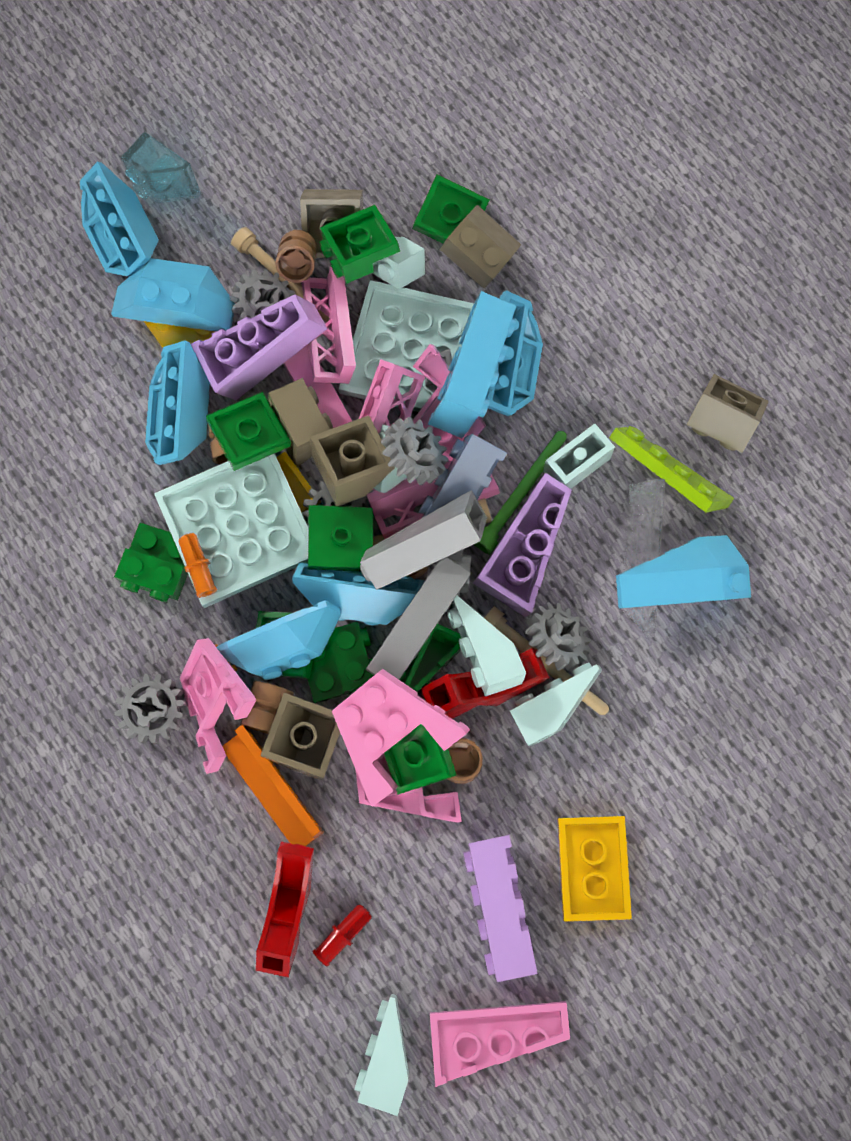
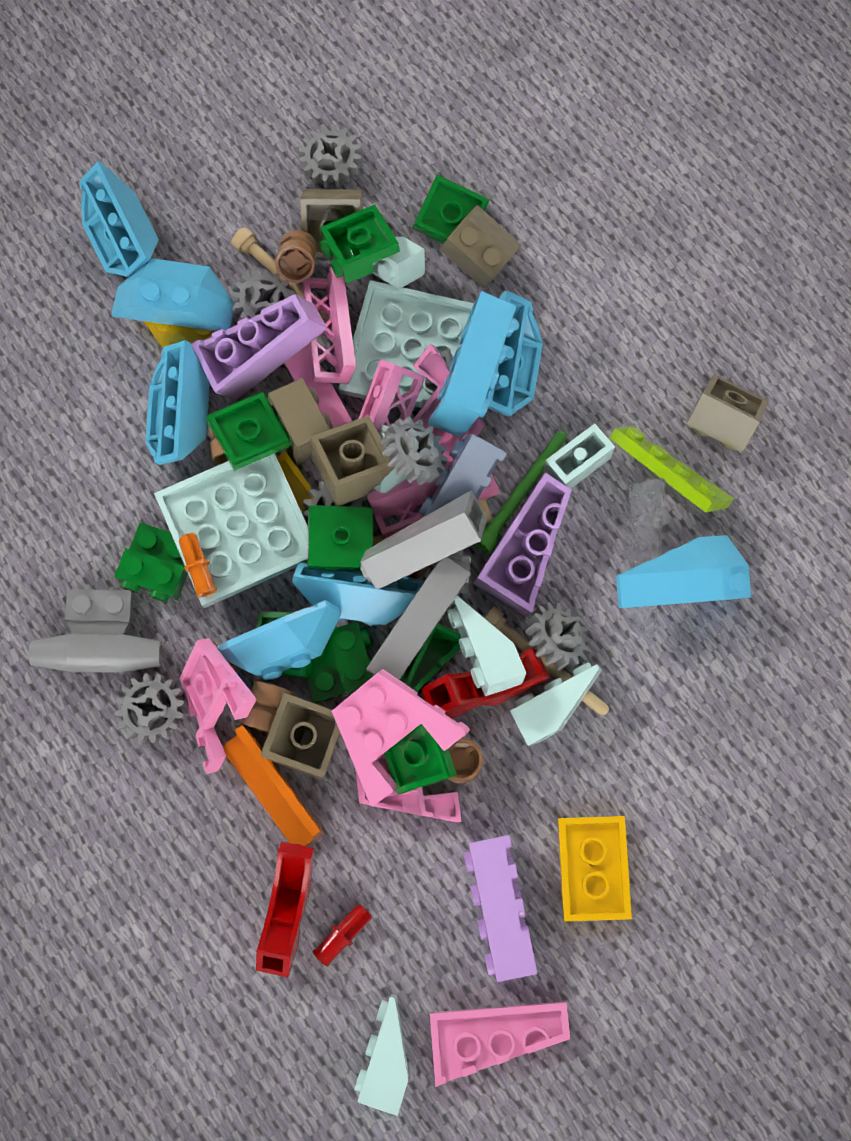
(97, 637): none -> light grey plate
(159, 172): clear light blue slope -> none
(330, 146): none -> light grey gear

